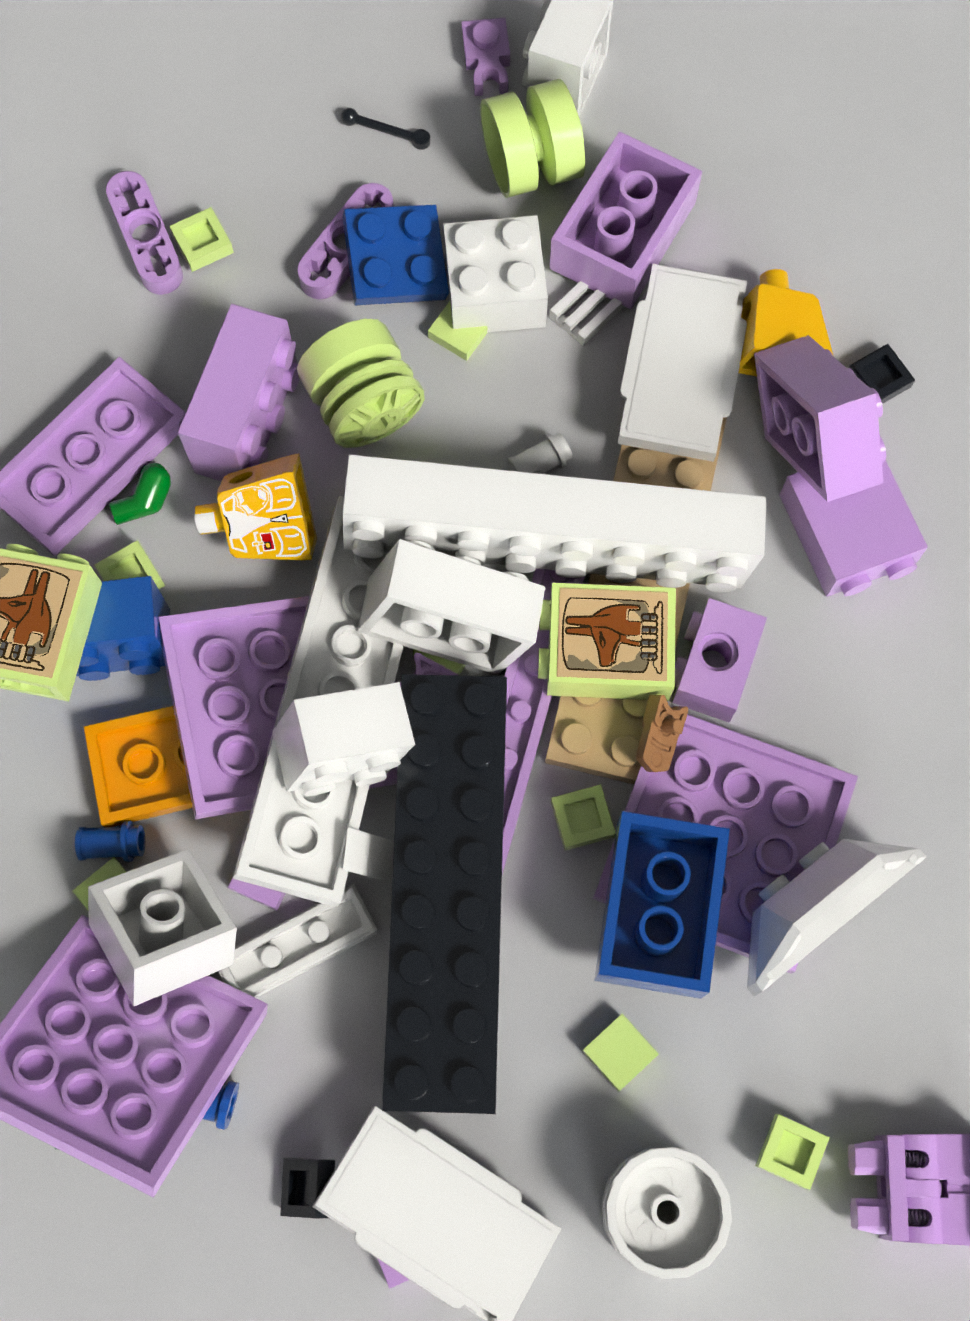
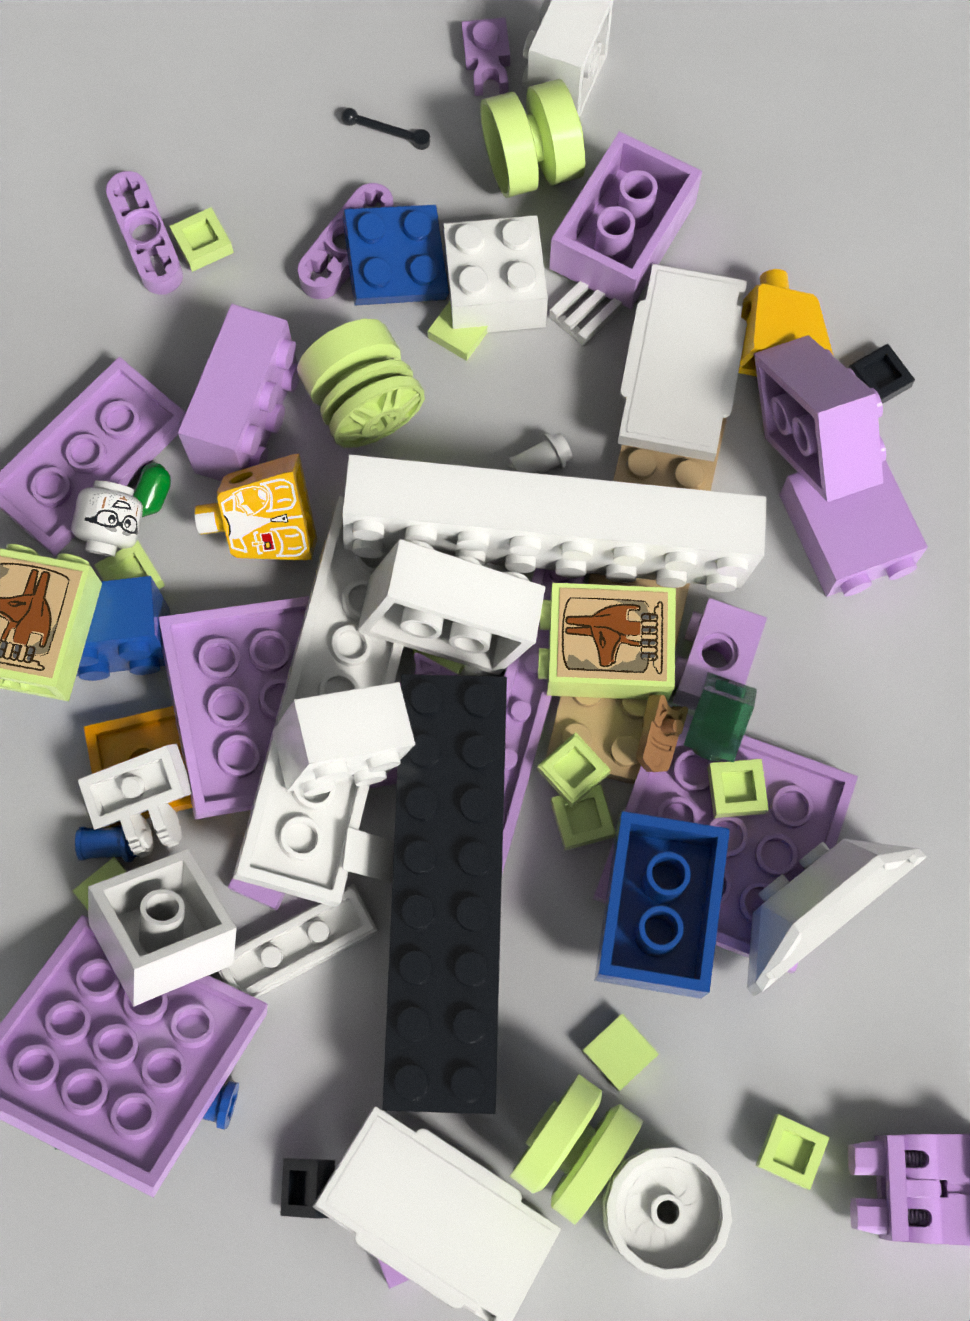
(107, 518): none -> white head
(138, 787): none -> white hinge
(573, 769): none -> yellowish green tile
(580, 1151): none -> yellowish green wheel
(720, 718): none -> clear green brick
(737, 788): none -> yellowish green tile

